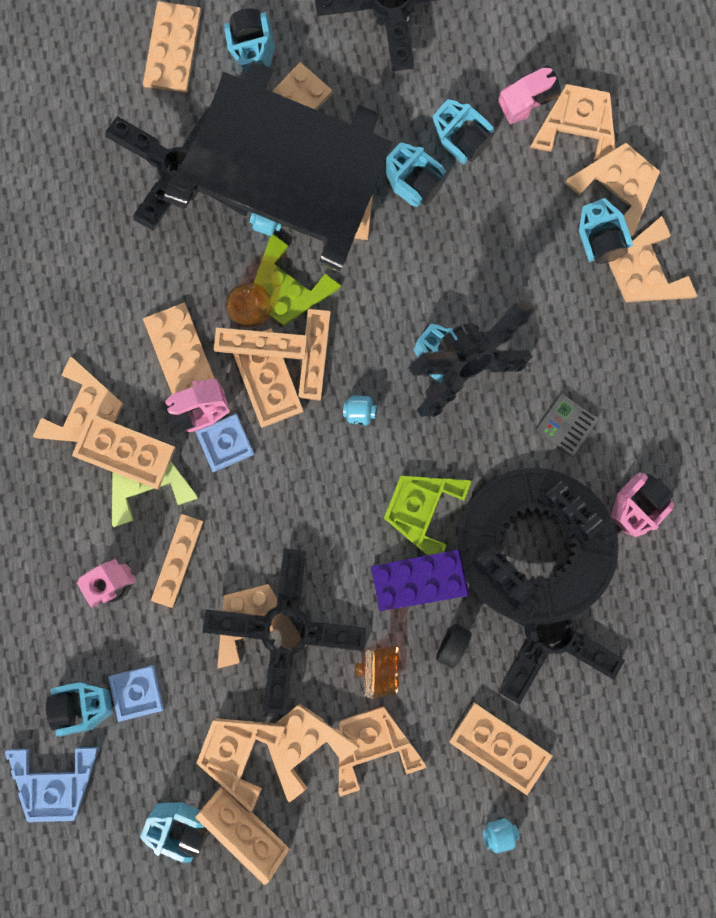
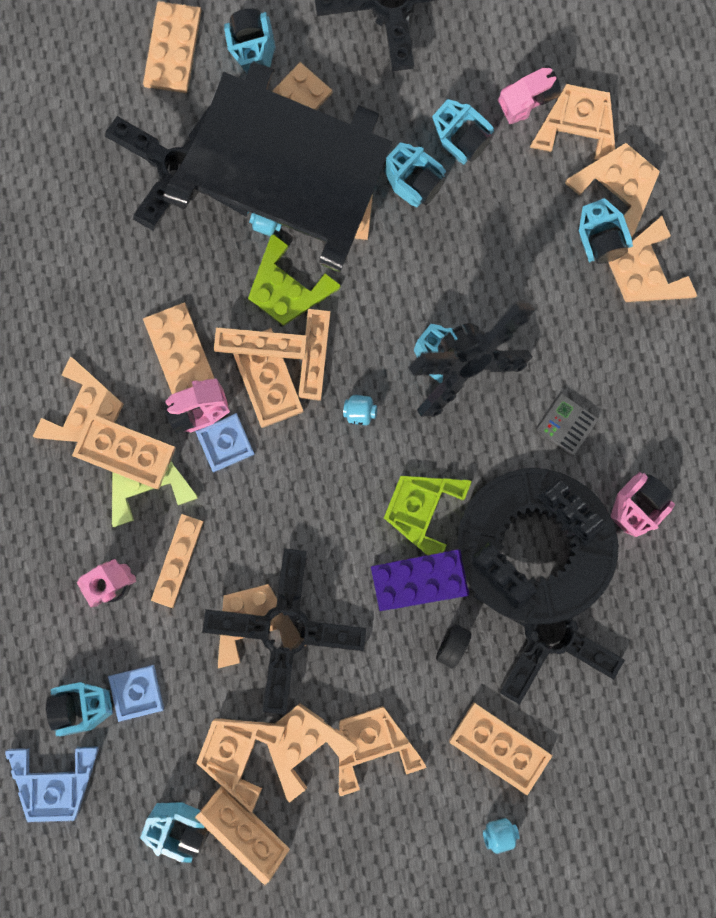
(248, 304): clear orange cylinder -> none
(379, 671): clear orange plate -> none

